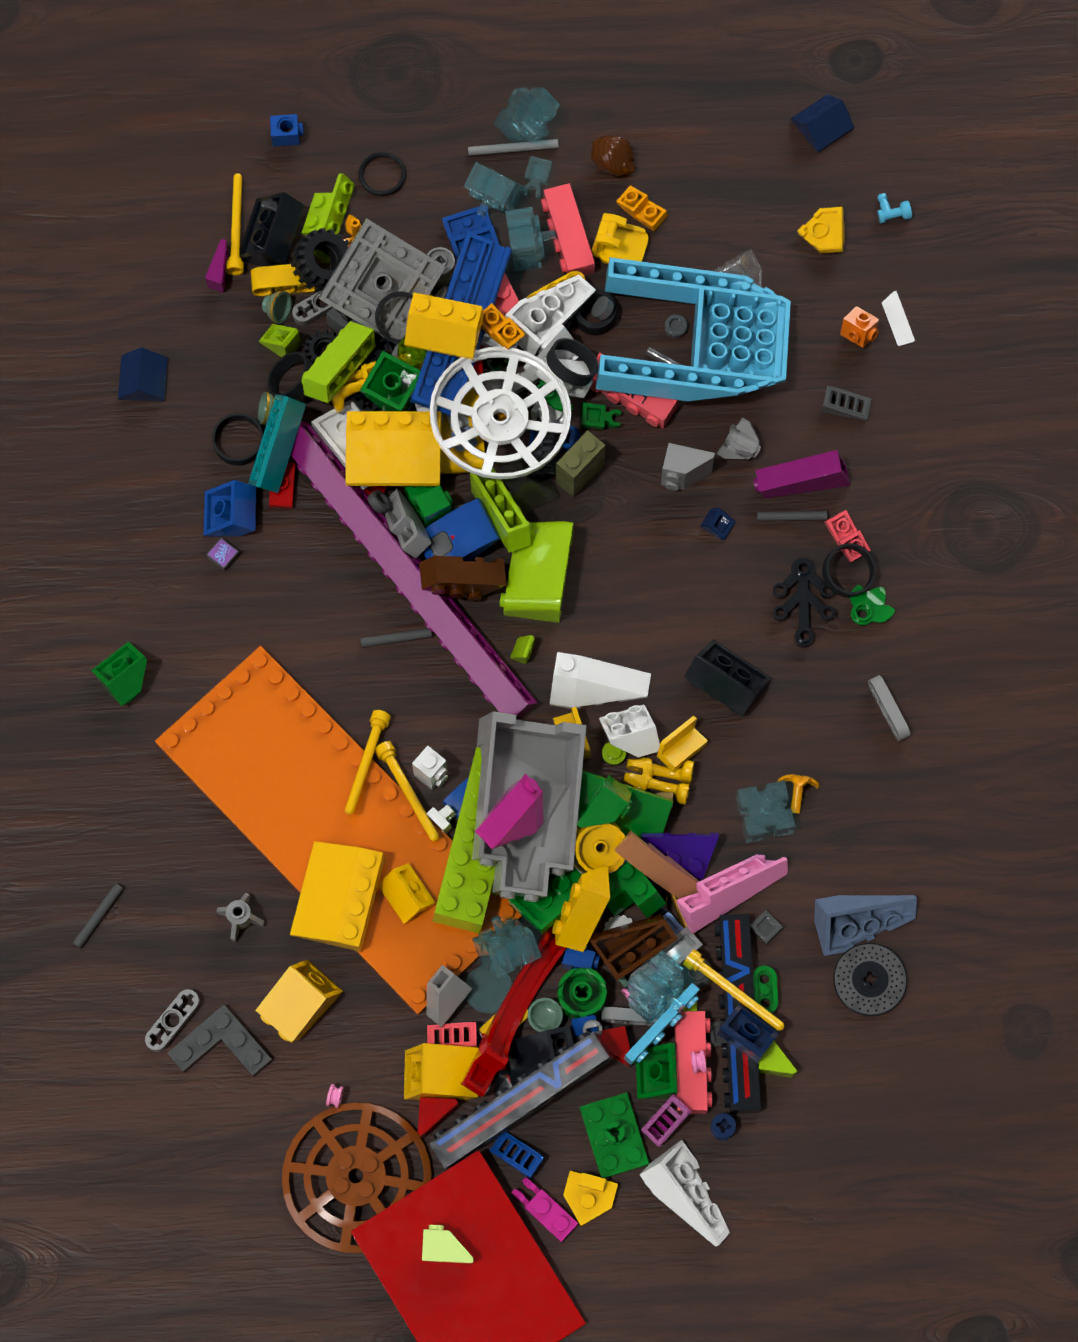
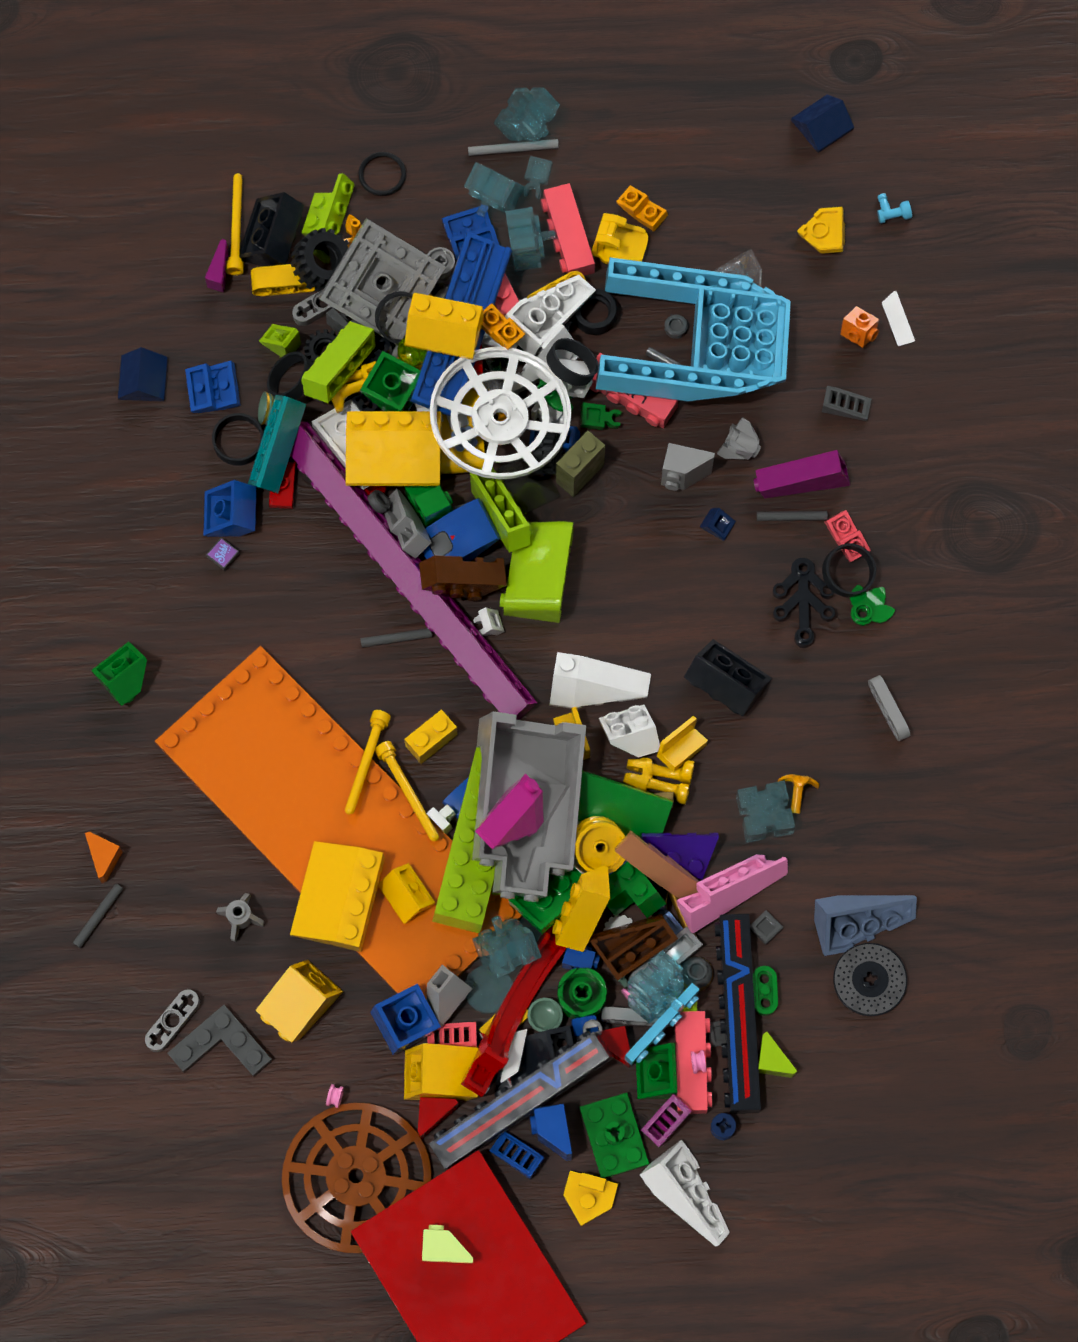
(104, 855): none -> orange slope
(212, 387): none -> blue slope
(278, 306): sand green piece -> none
(281, 122): blue brick -> none
(405, 1019): none -> blue slope
(430, 768): white brick -> none
(431, 736): none -> yellow brick
(490, 621): none -> white tile
(514, 1055): none -> white sticker
(523, 649): lime slope -> none
(546, 1211): dark pink hinge -> none
(552, 1129): none -> blue slope
(602, 308): dark grey tile -> none
(607, 804): green slope -> none
(612, 754): lime plate -> none
(613, 155): reddish brown hair -> none
(696, 962): yellow piece -> none
(748, 1033): dark blue slope -> none

